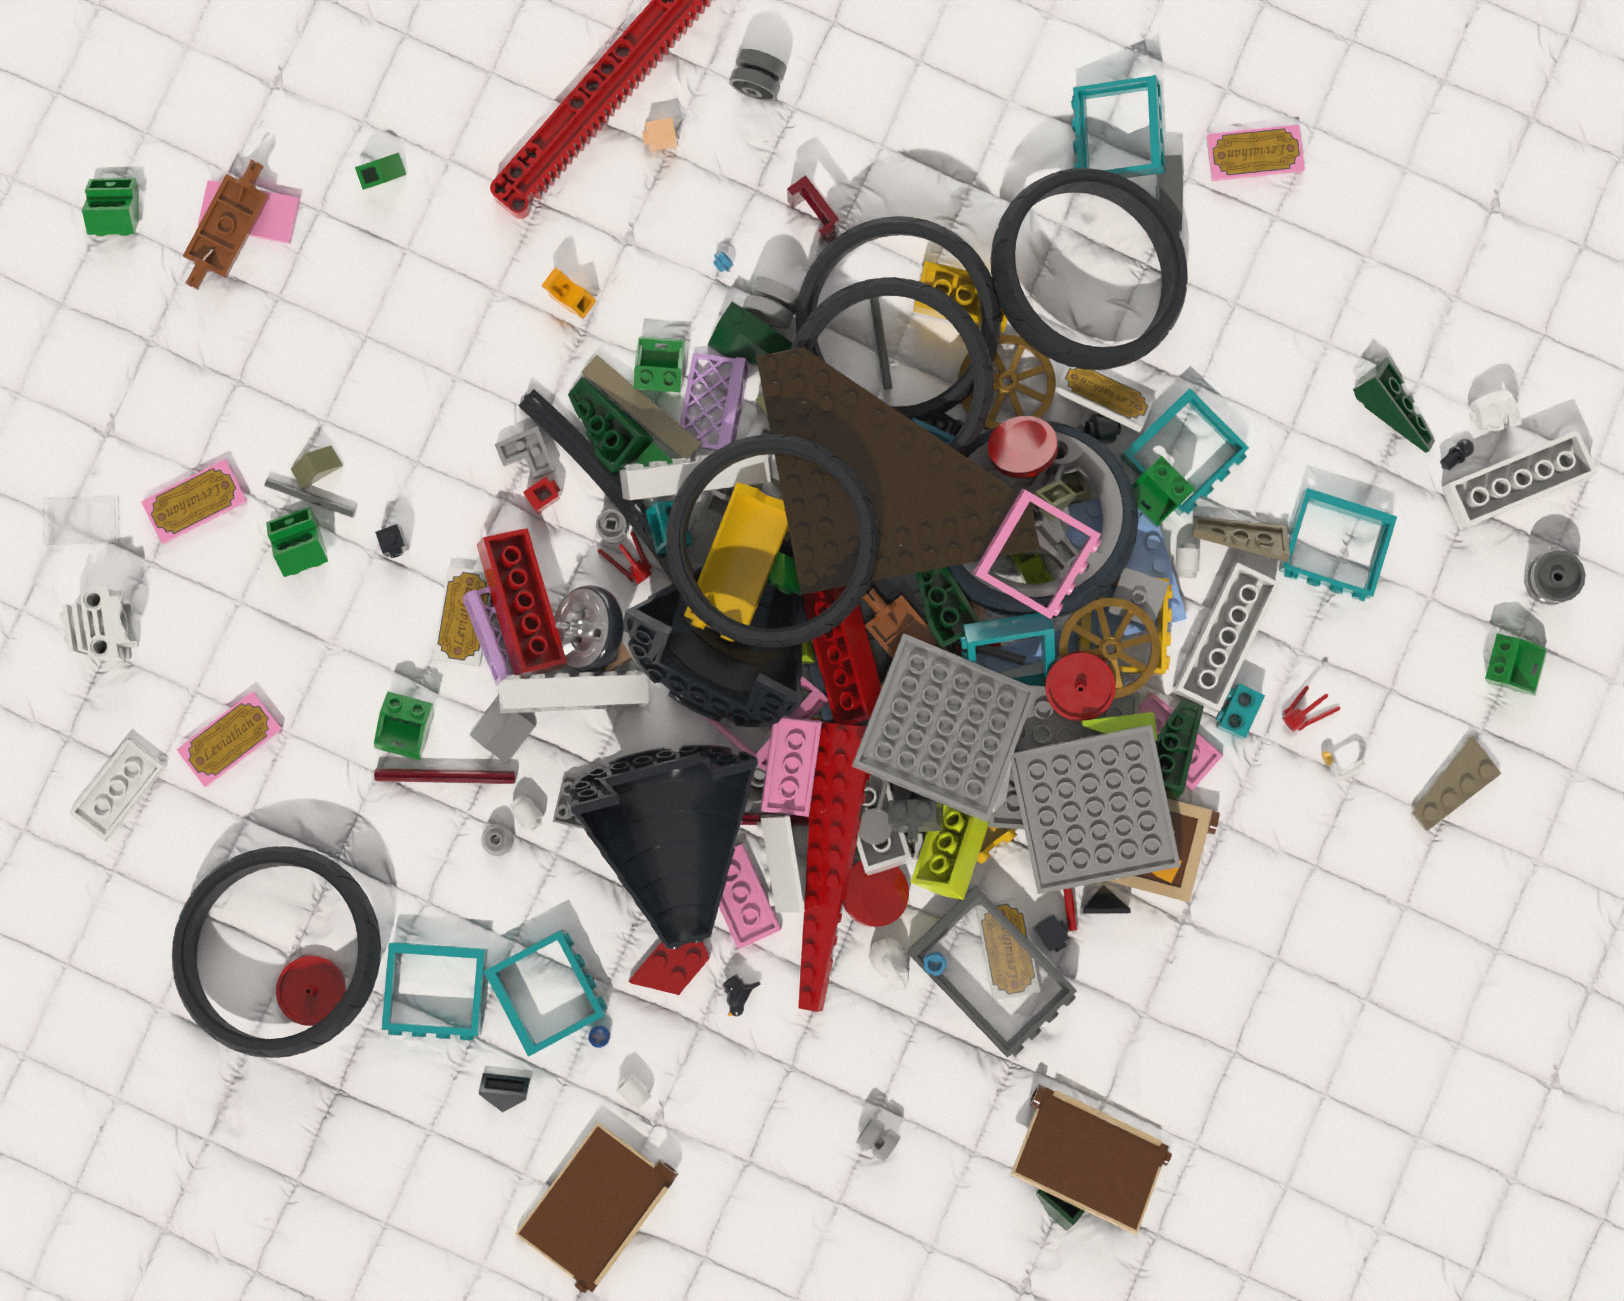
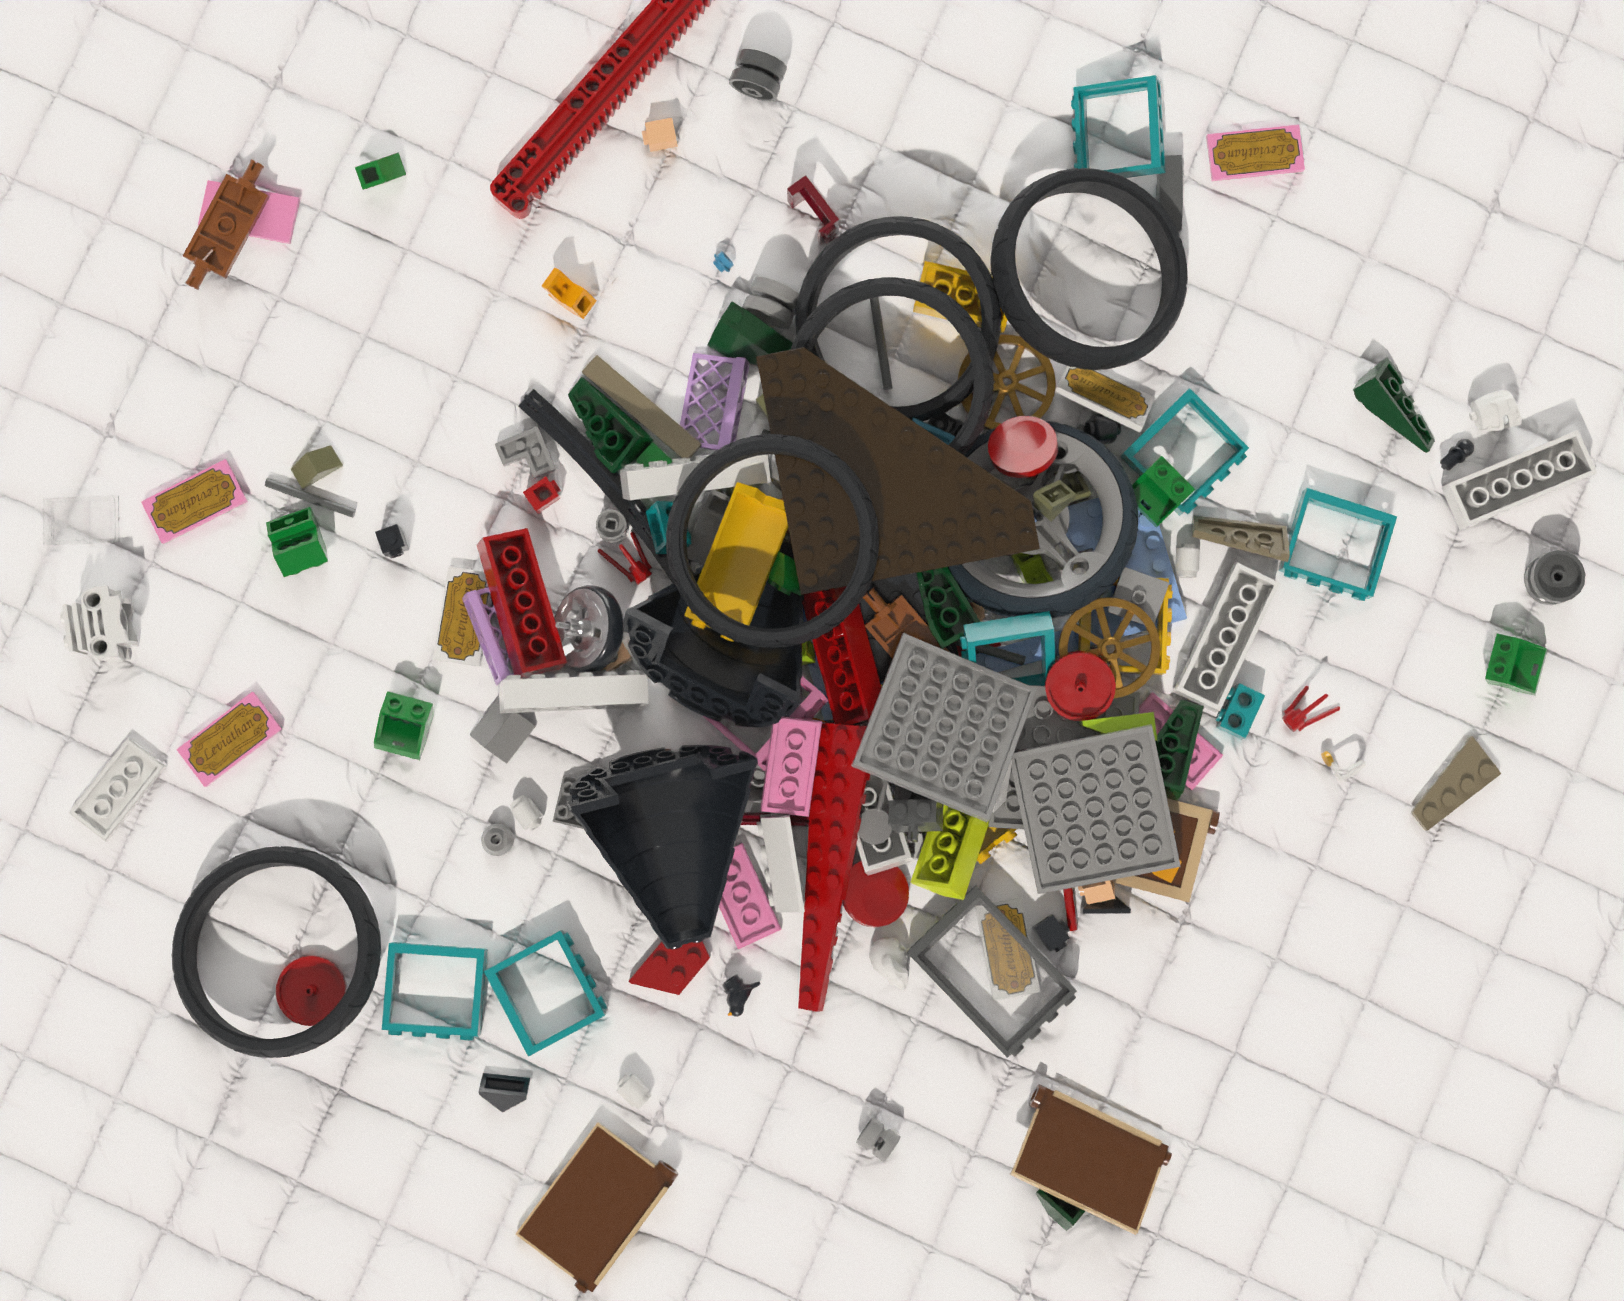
(111, 220): green piece -> none
(445, 776): dark red axle -> none
(593, 1040): blue bush -> none
(661, 366): green piece -> none
(930, 968): dark azure plate -> none
(1004, 532): bright pink window -> none
(1098, 891): none -> light nougat brick

